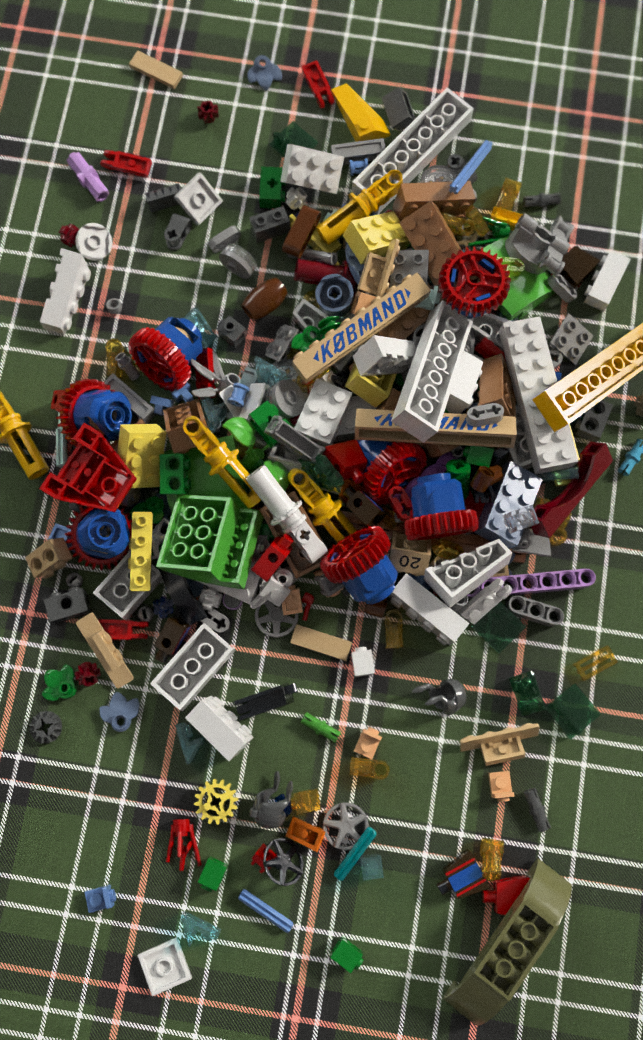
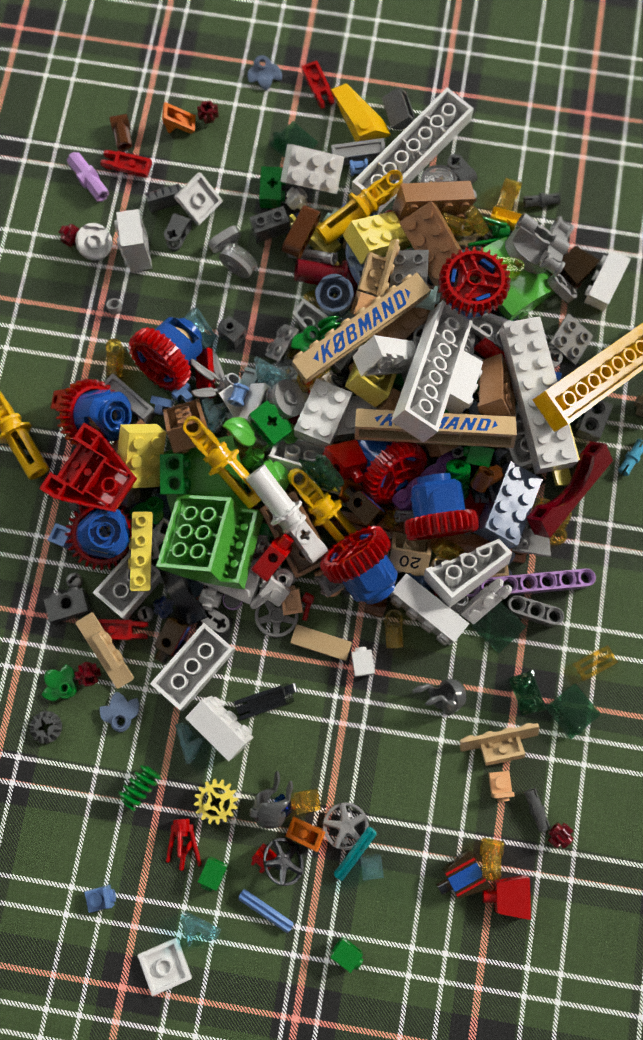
(48, 558): tan brick -> none
(61, 447): light aqua axle -> none
(65, 292): white wedge -> none
(120, 128): none -> reddish brown piece
(125, 364): light grey pin -> none
(133, 240): none -> white brick
(138, 786): none -> green piece
(156, 69): tan tile -> none
(177, 118): none -> orange slope
(264, 299): reddish brown piece -> none
(293, 439): light grey container -> none
(320, 727): bright green pin -> none
(366, 767): clear yellow piece -> none
(368, 742): light nougat bracket -> none
(397, 506): red beam -> none
(470, 167): medium blue axle -> none
(485, 414): light grey beam -> none
(513, 946): olive slope -> none
(520, 519): clear brick -> none
(559, 475): clear light blue pin -> none
(560, 835): none -> dark red gear

